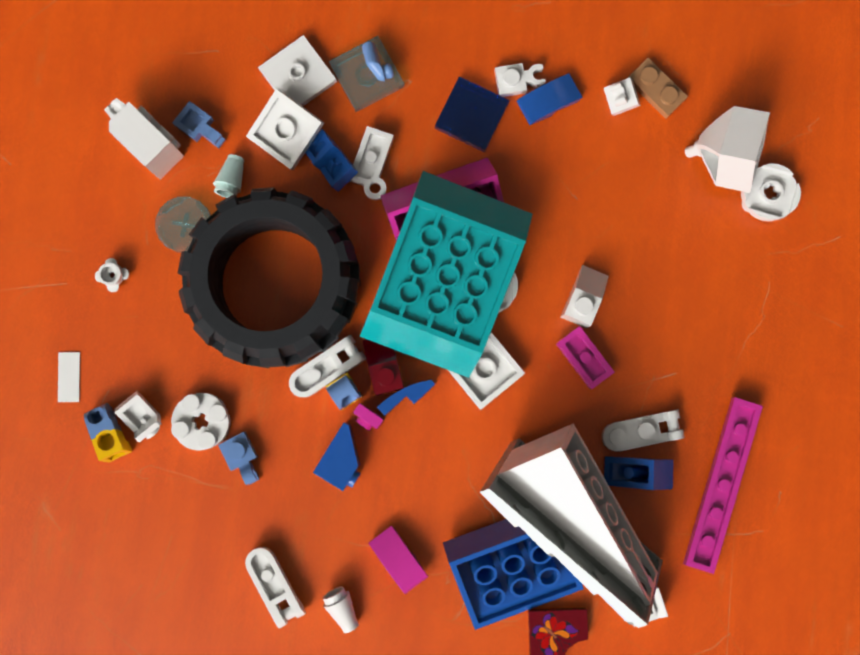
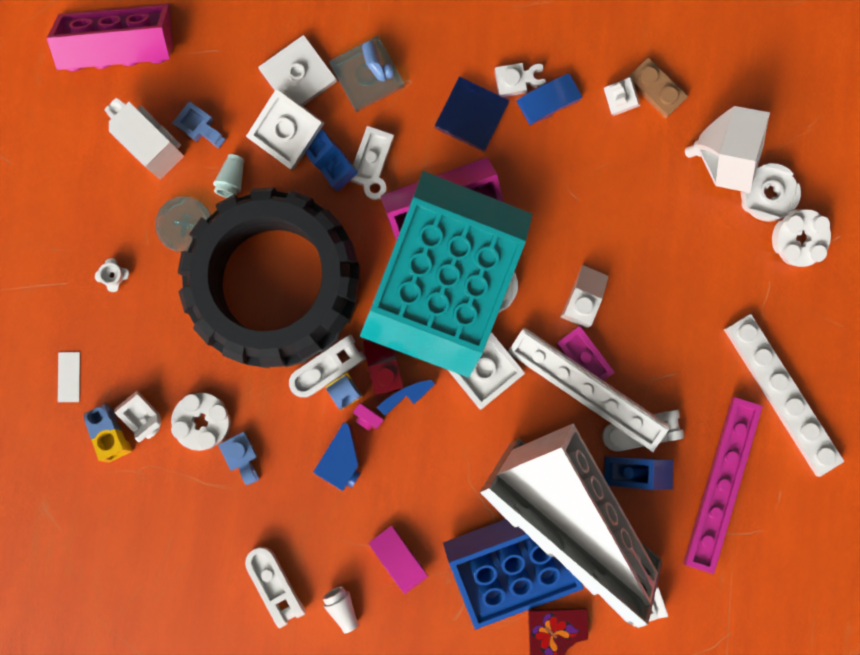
(111, 37): none -> dark pink slope
(589, 389): none -> white tile
(784, 395): none -> white plate
(817, 237): none -> white plate

